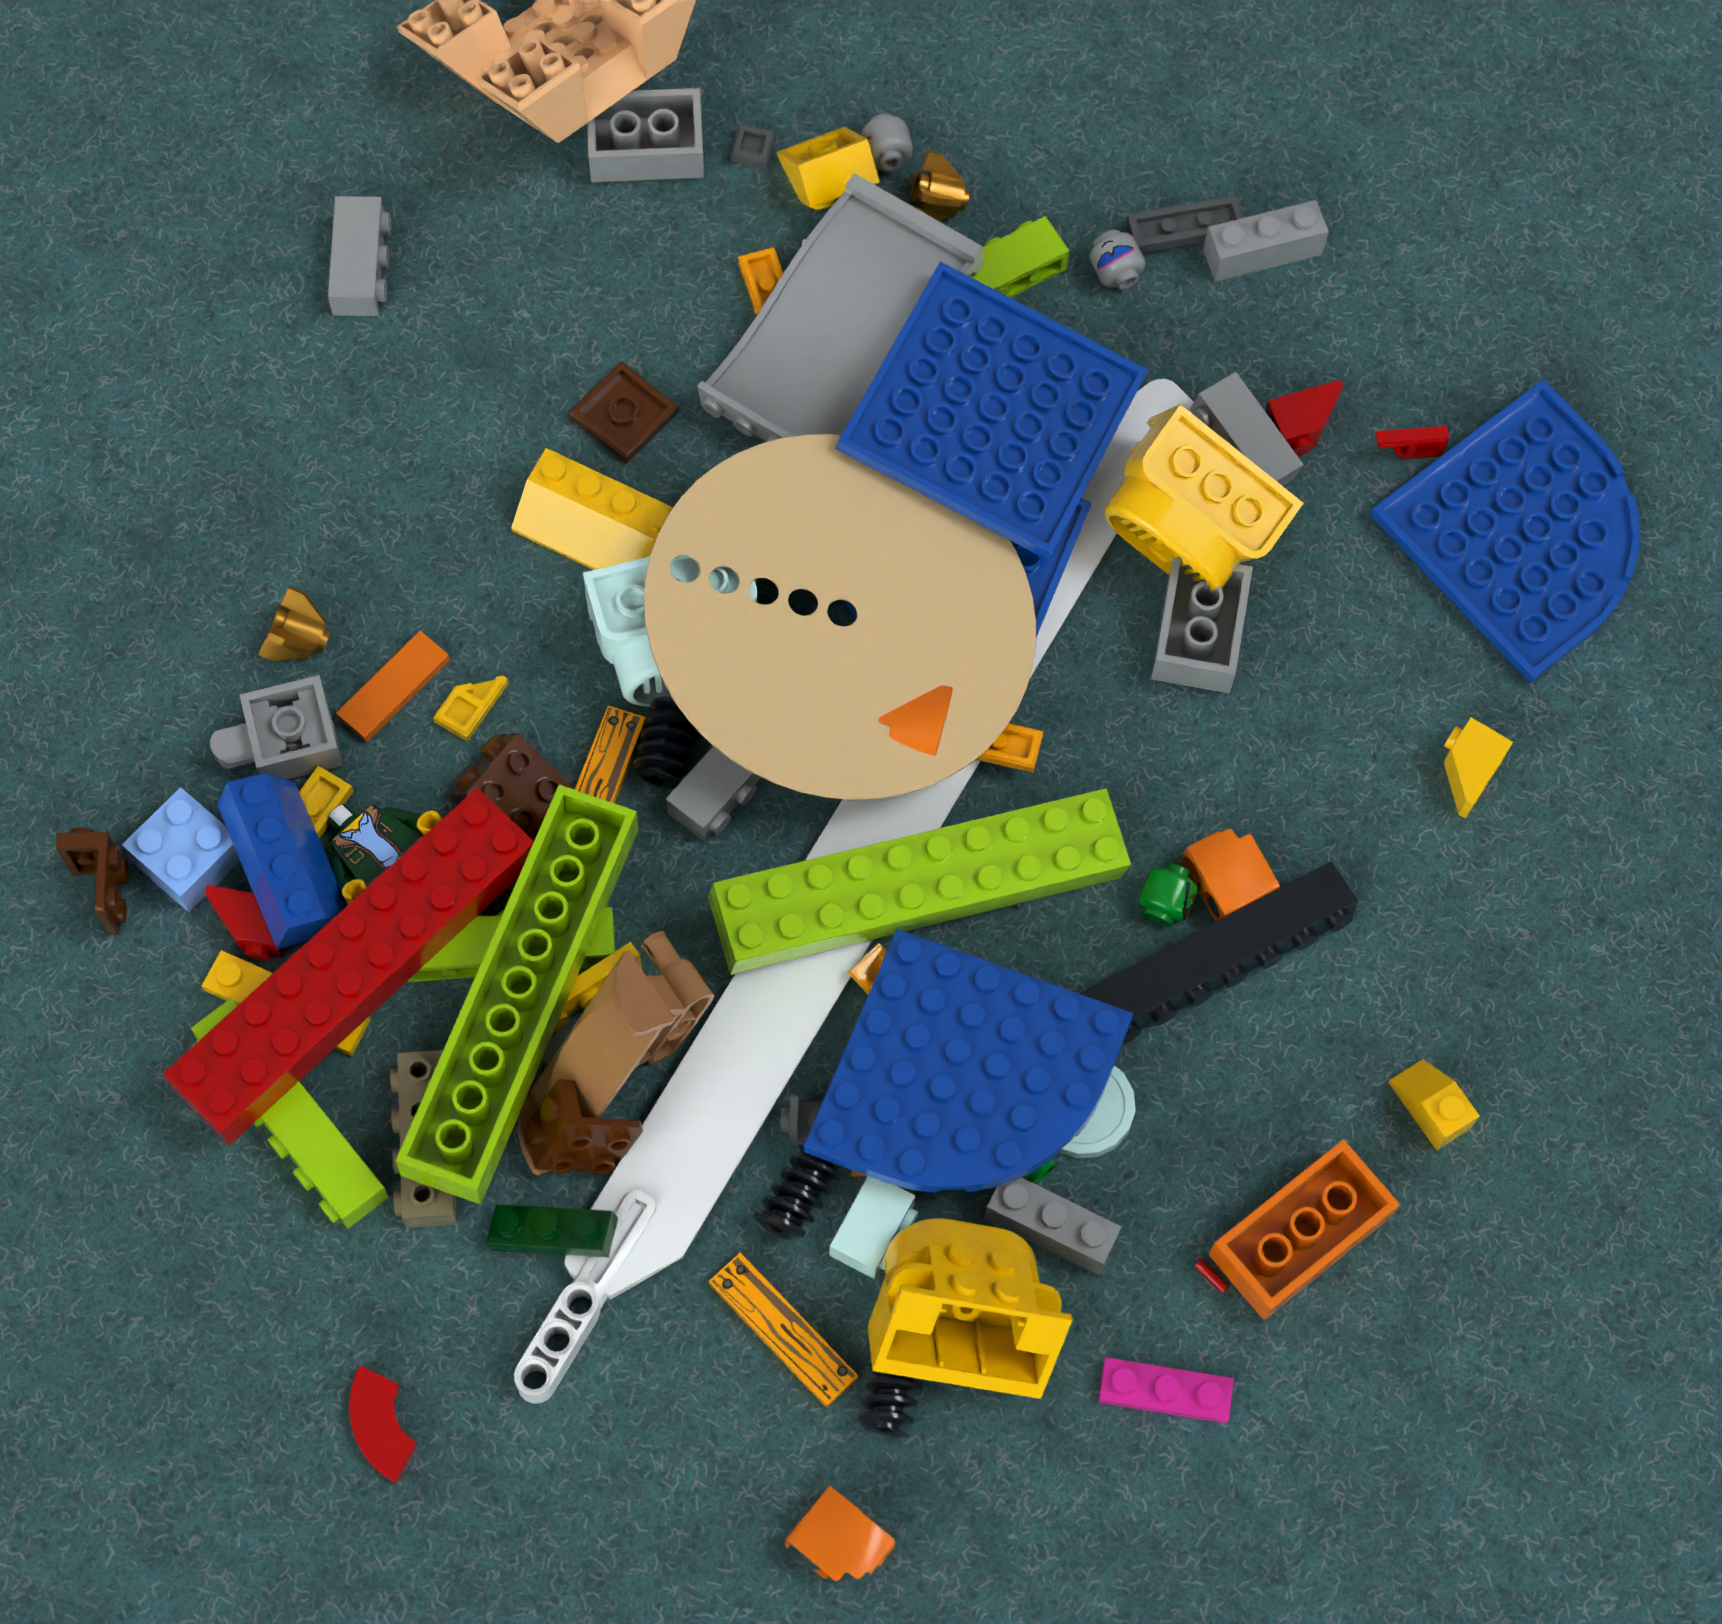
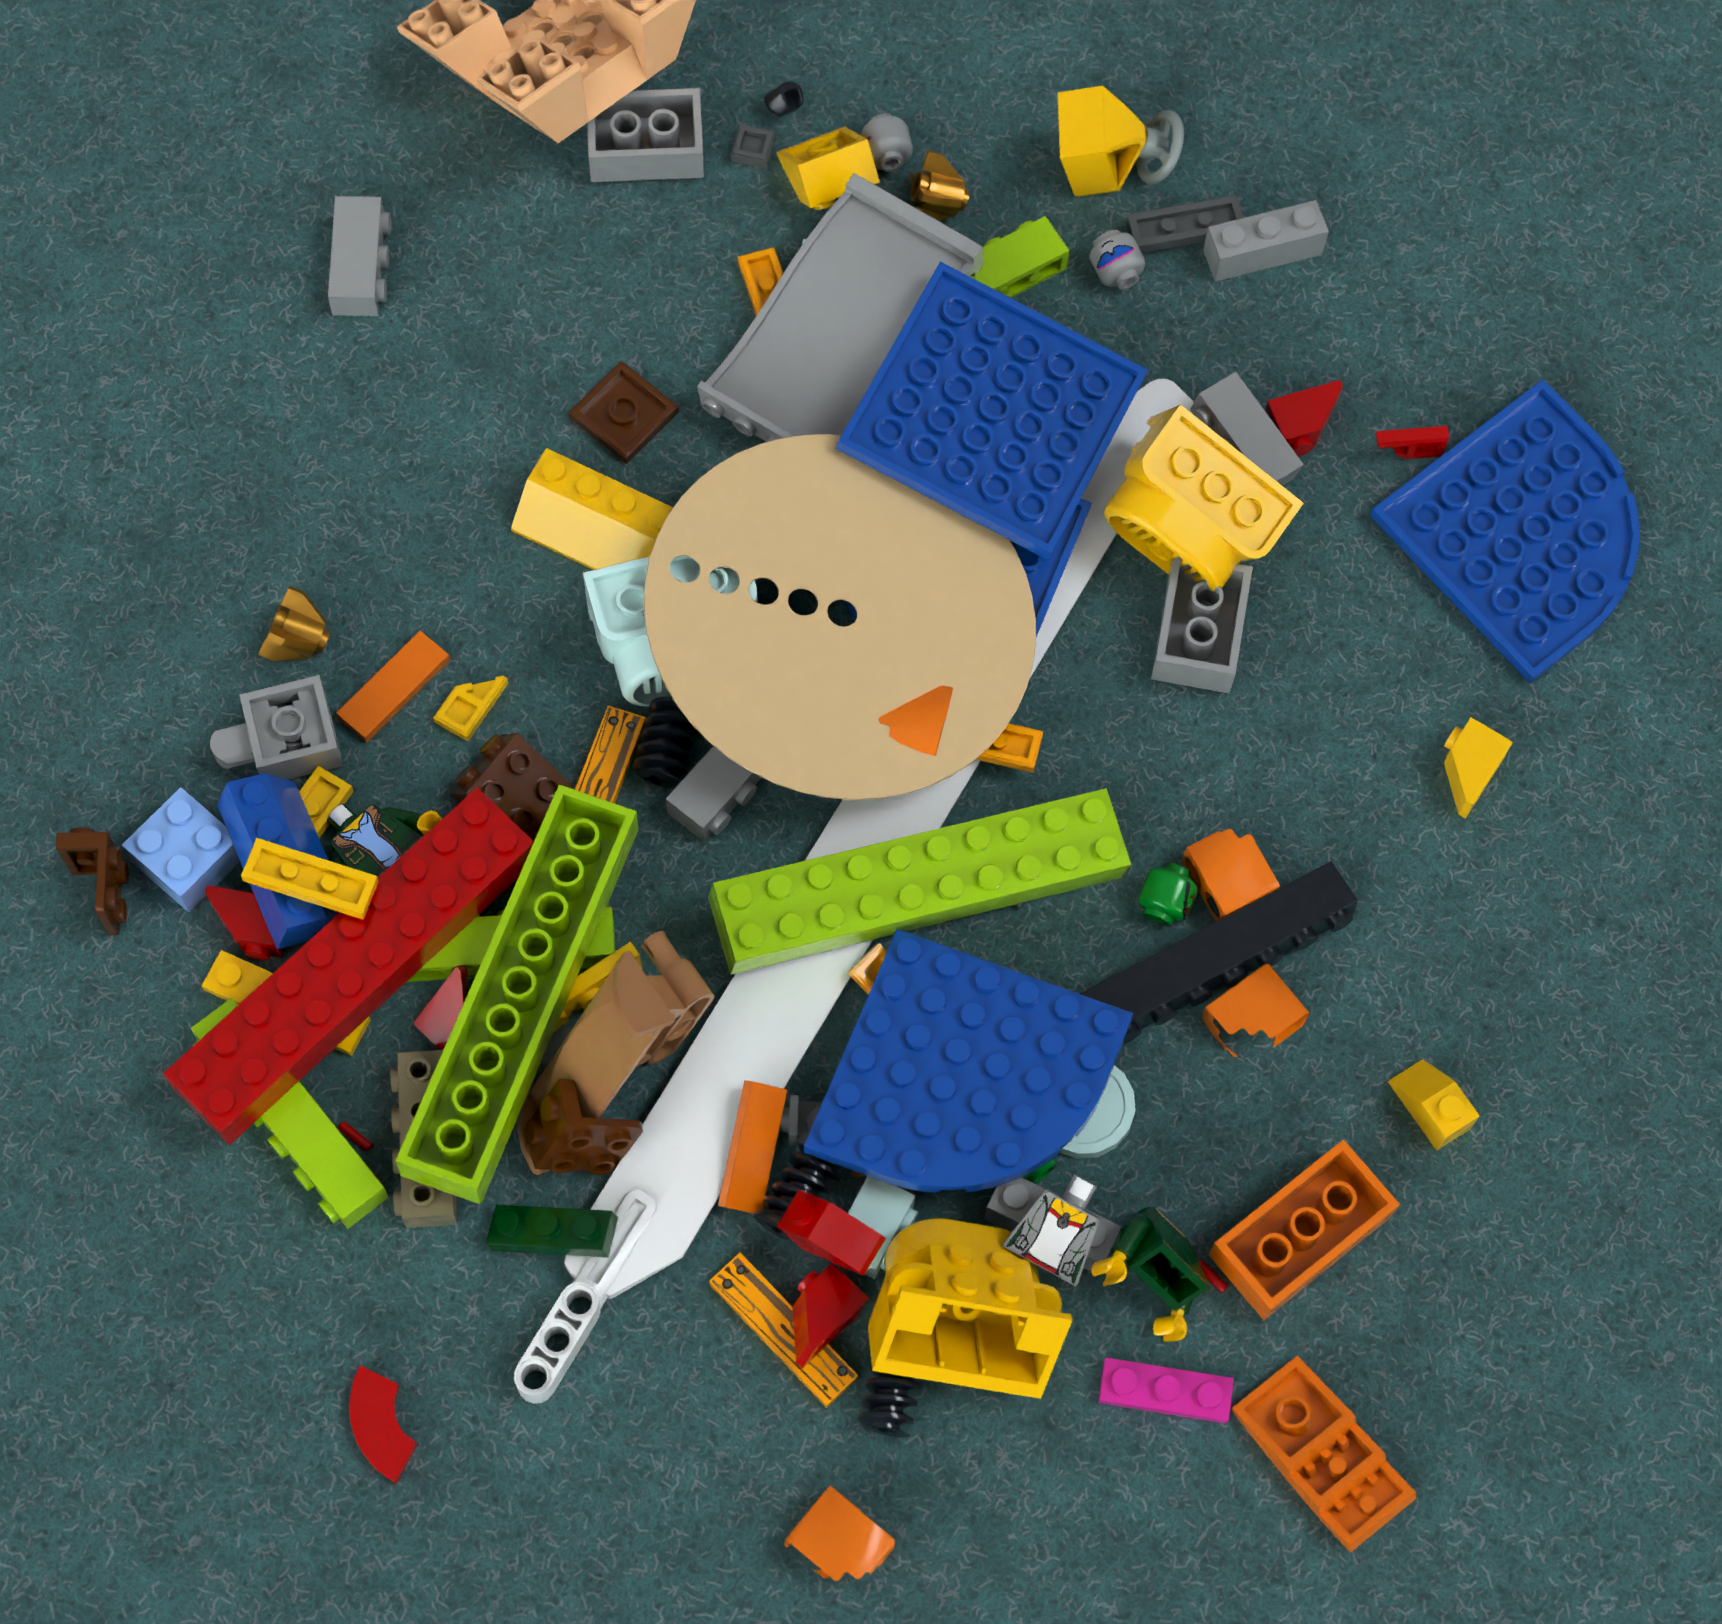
(309, 878): none -> yellow plate
(355, 1136): none -> red piece
(444, 1008): none -> red tile
(752, 1147): none -> orange tile
(784, 98): none -> black piece
(823, 1311): none -> red slope
(830, 1232): none -> red slope
(1058, 1231): none -> torso
(1105, 138): none -> yellow piece
(1163, 1261): none -> dark green torso
(1255, 1005): none -> orange piece
(1324, 1453): none -> orange slope

